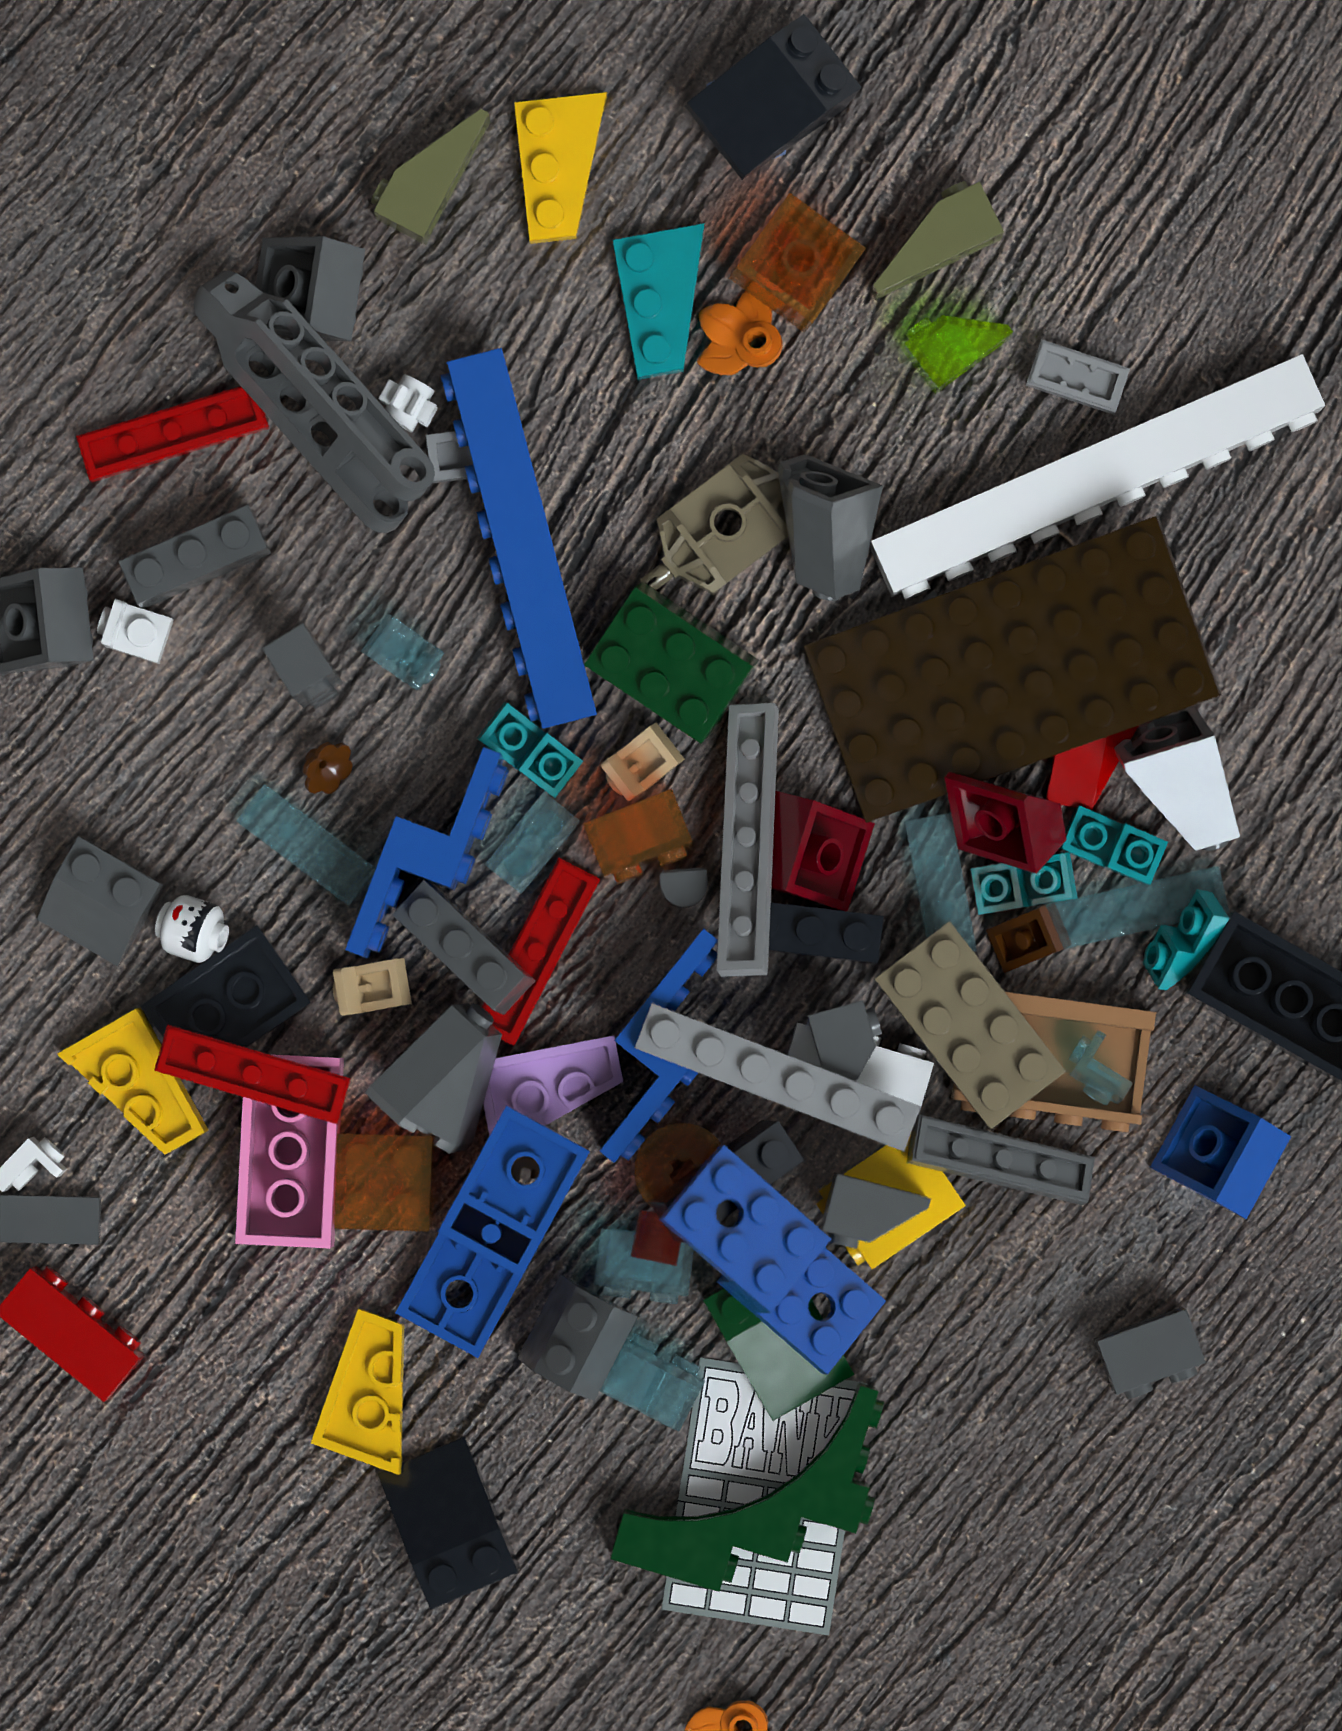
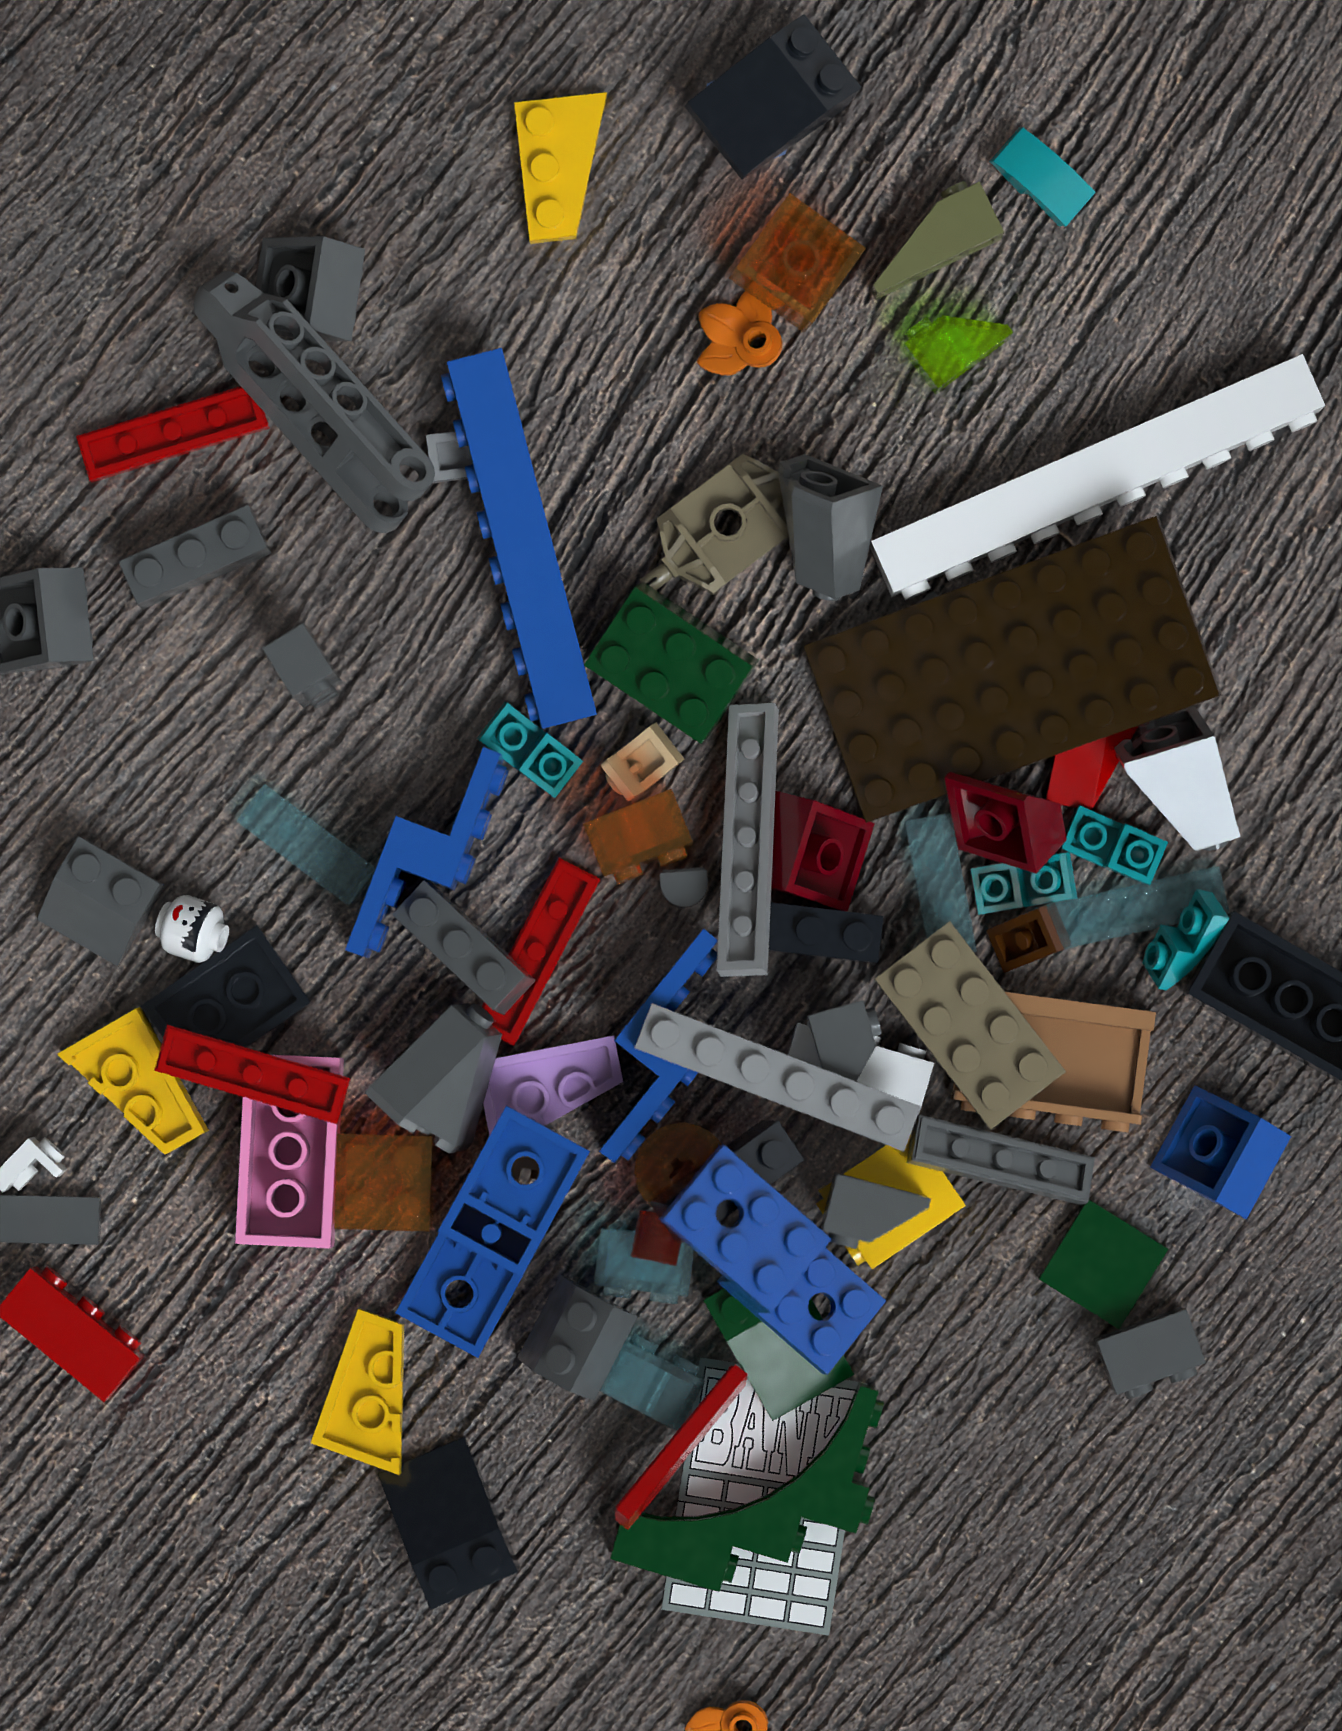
(134, 631): white bracket -> none
(327, 767): reddish brown plant -> none
(371, 987): tan bracket -> none
(403, 652): clear light blue bracket -> none
(408, 402): white gear -> none
(426, 182): olive slope -> none
(532, 843): clear light blue plate -> none
(658, 295): teal wing -> none
(680, 1446): none -> red tile
(1043, 176): none -> teal slope
(1077, 377): light grey plate -> none
(1100, 1081): clear light blue bracket -> none
(1103, 1263): none -> dark green tile

